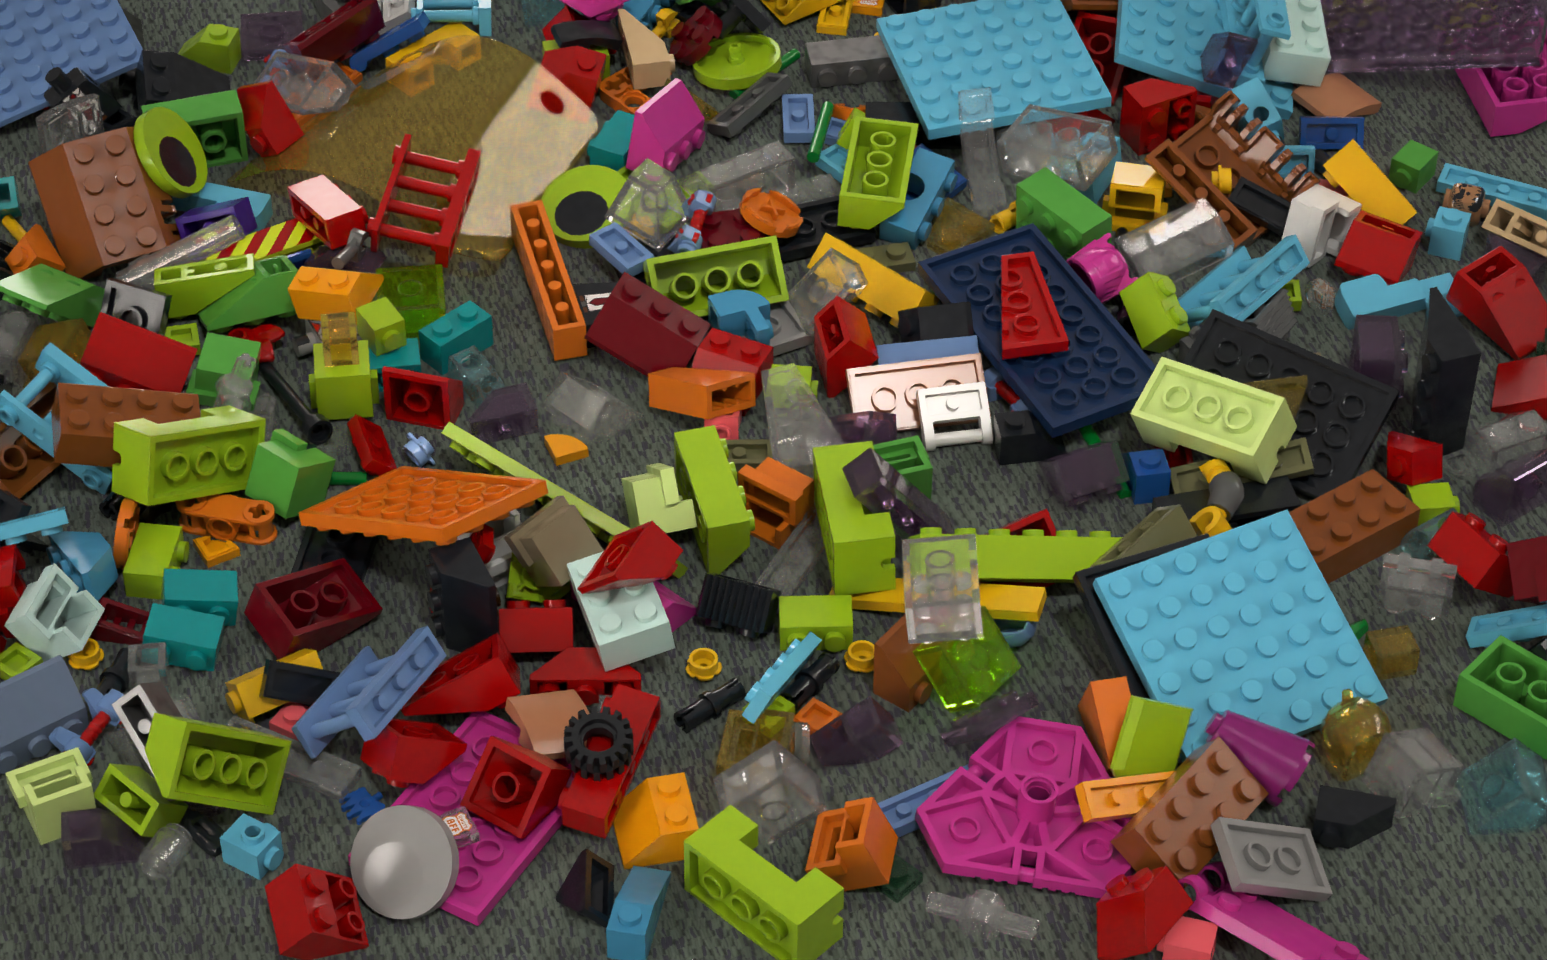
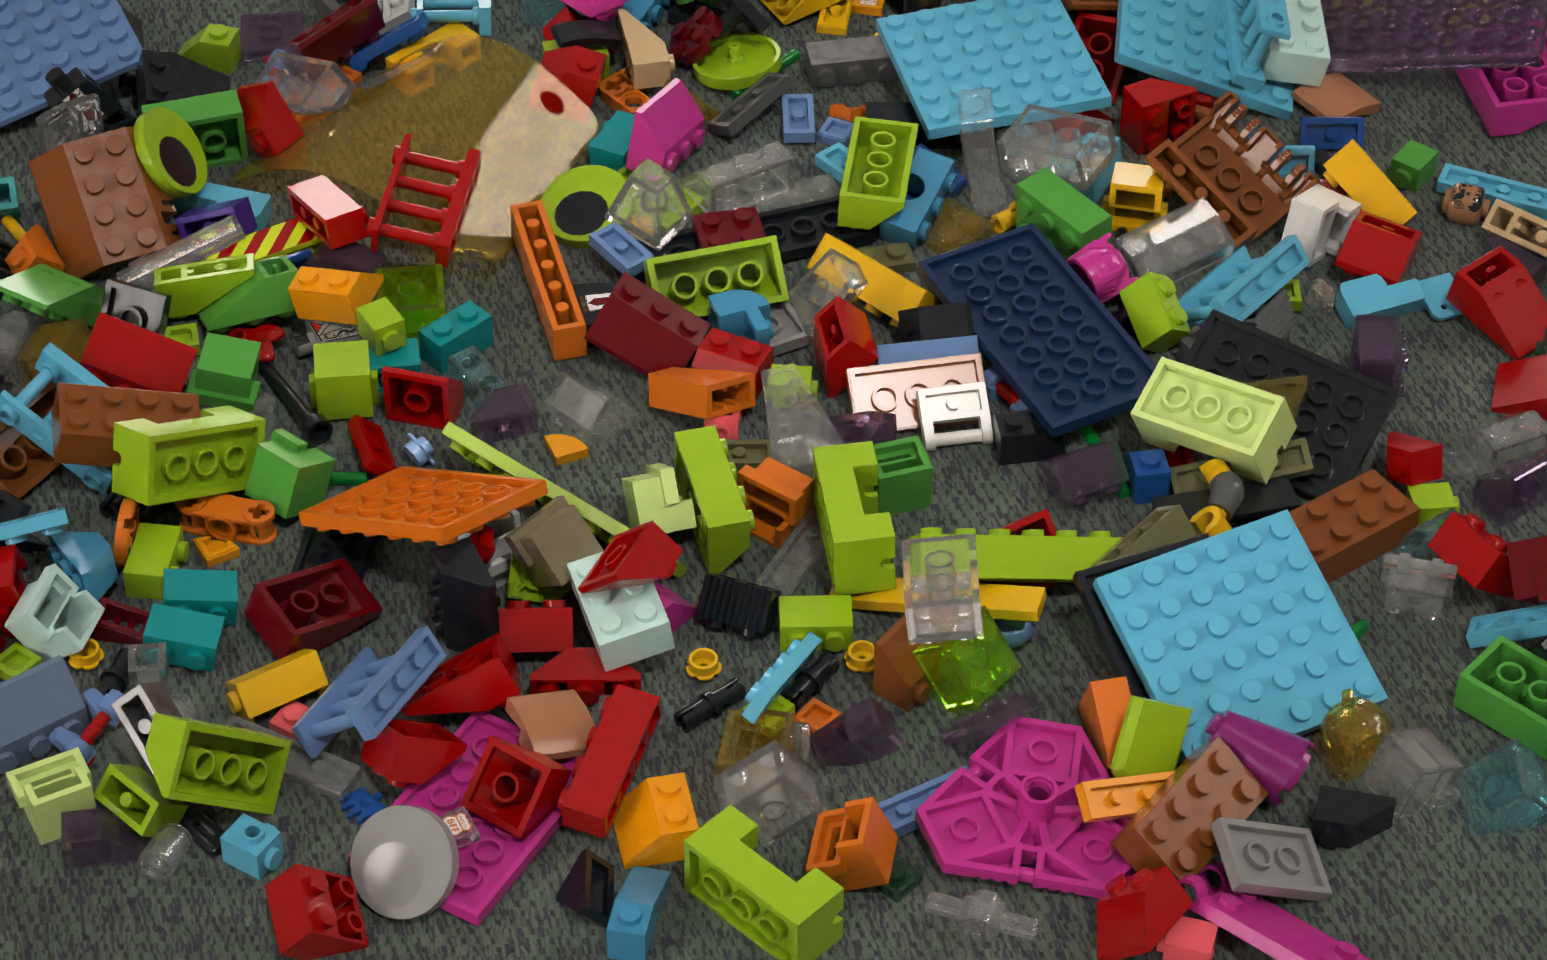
(236, 387): clear axle -> none
(295, 682): black tile -> none
(339, 339): clear yellow brick -> none
(352, 251): dark grey bar -> none
(603, 761): black tyre -> none
(665, 22): yellow bar -> none
(698, 207): medium blue piece -> none
(771, 213): orange tile -> none
(820, 132): green bar -> none
(845, 133): lime plate -> none
(886, 490): brick -> none
(1027, 310): red wing -> none
(1222, 179): yellow plate -> none
(1226, 58): slope -> none
(1260, 106): medium azure torso -> none
(1260, 205): black tile -> none
(1392, 652): clear yellow brick -> none
(1443, 377): black slope -> none
(1448, 233): medium azure brick -> none

